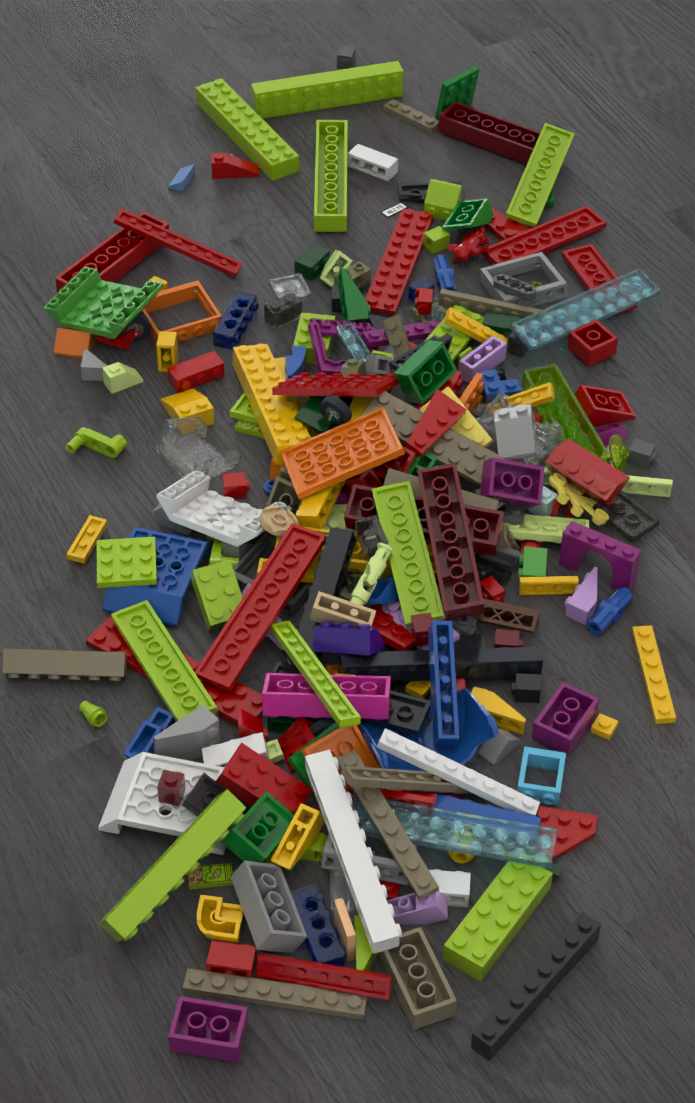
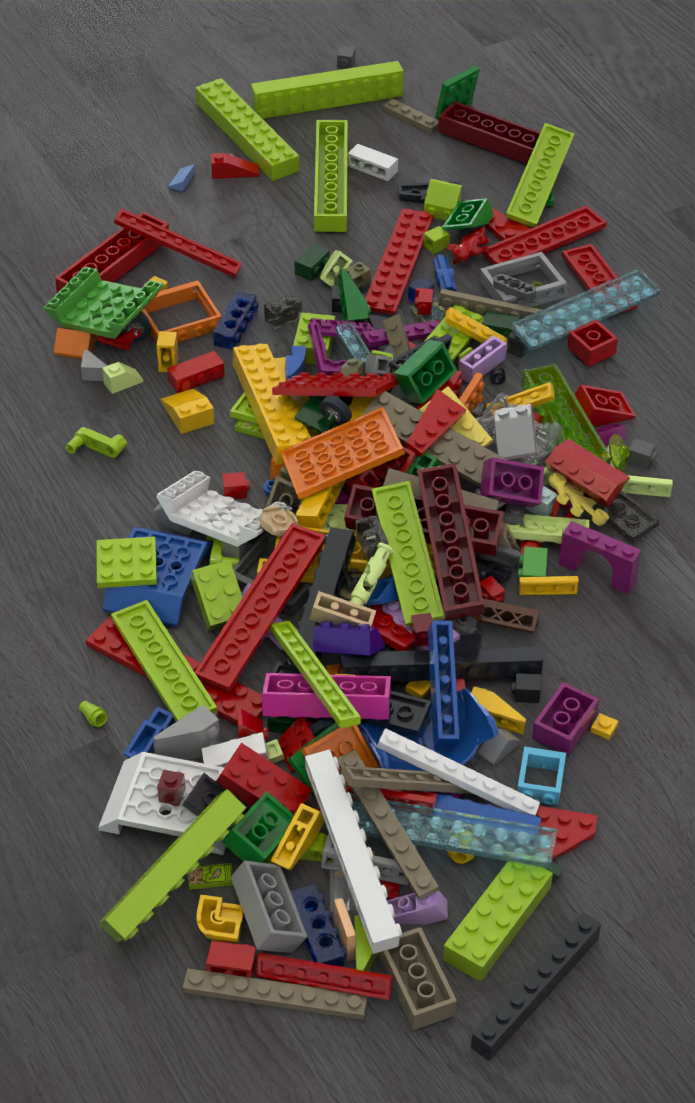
(64, 663): dark tan brick -> none
(86, 539): yellow plate -> none
(186, 450): clear windscreen -> none
(208, 1029): magenta brick -> none
(288, 284): clear plate -> none
(394, 209): sticker -> none
(453, 886): white brick -> none
(494, 386): blue brick -> none
(507, 639): dark red brick -> none
(583, 602): lavender slope -> none
(610, 611): blue piece -> none
(653, 675): yellow plate -> none

